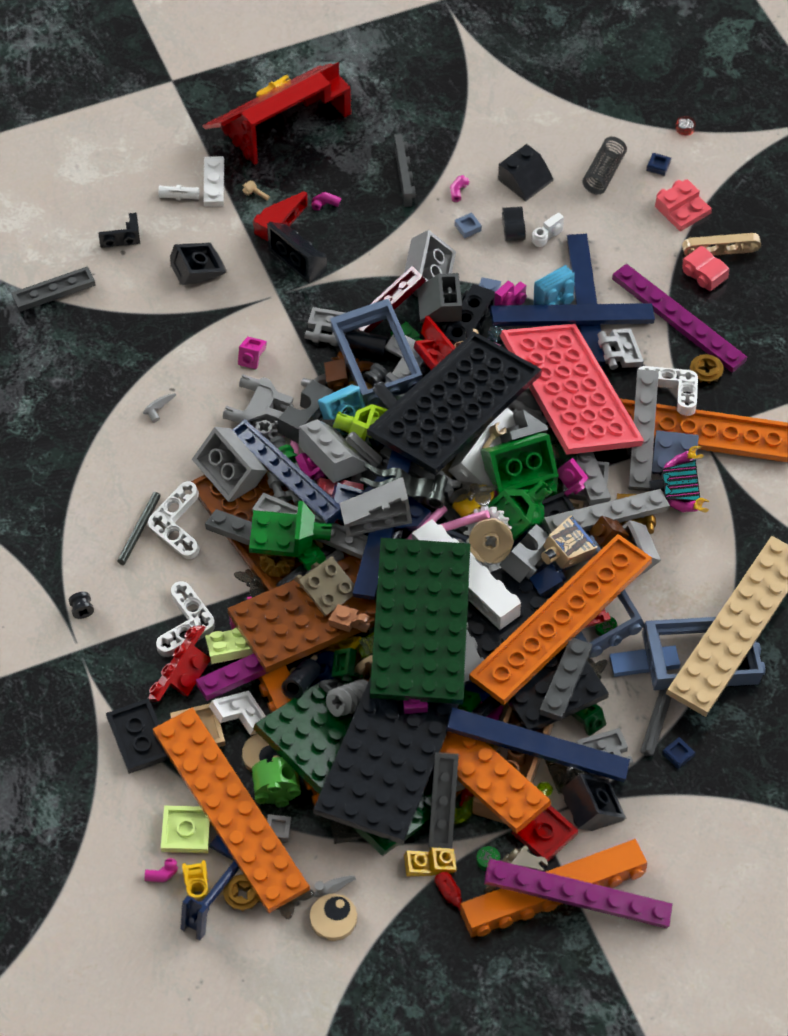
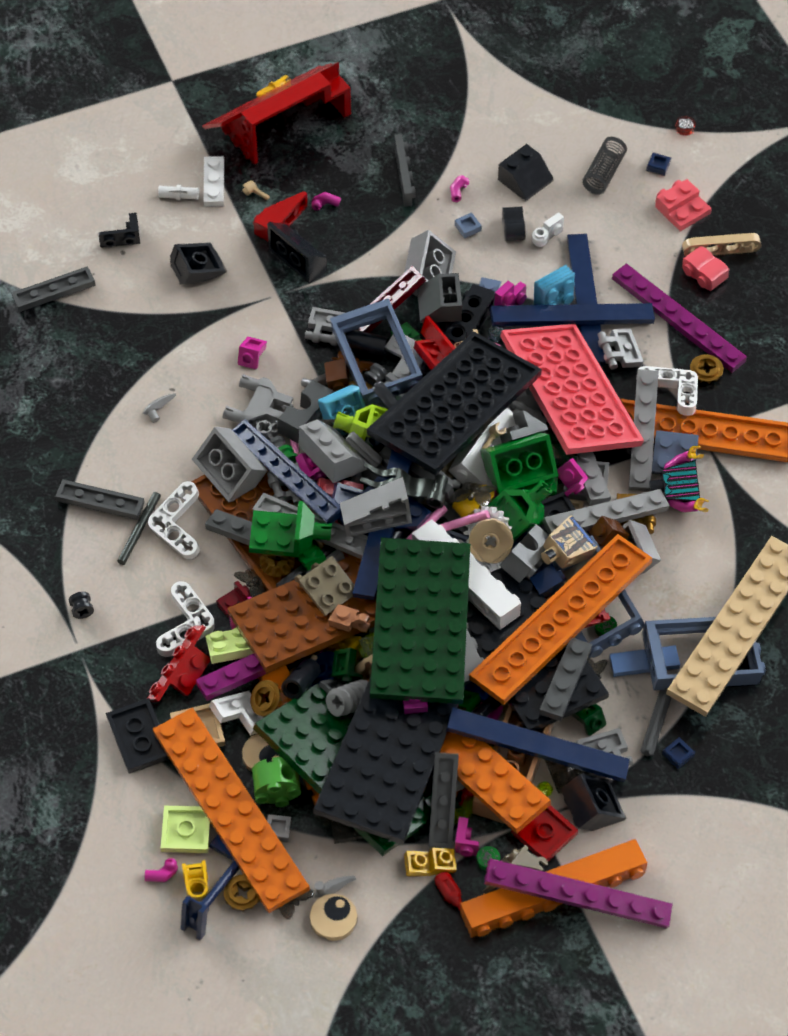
(100, 499): none -> dark grey plate
(234, 597): none -> dark red bracket
(258, 700): none -> pearl gold gear
(463, 842): none -> dark pink bracket

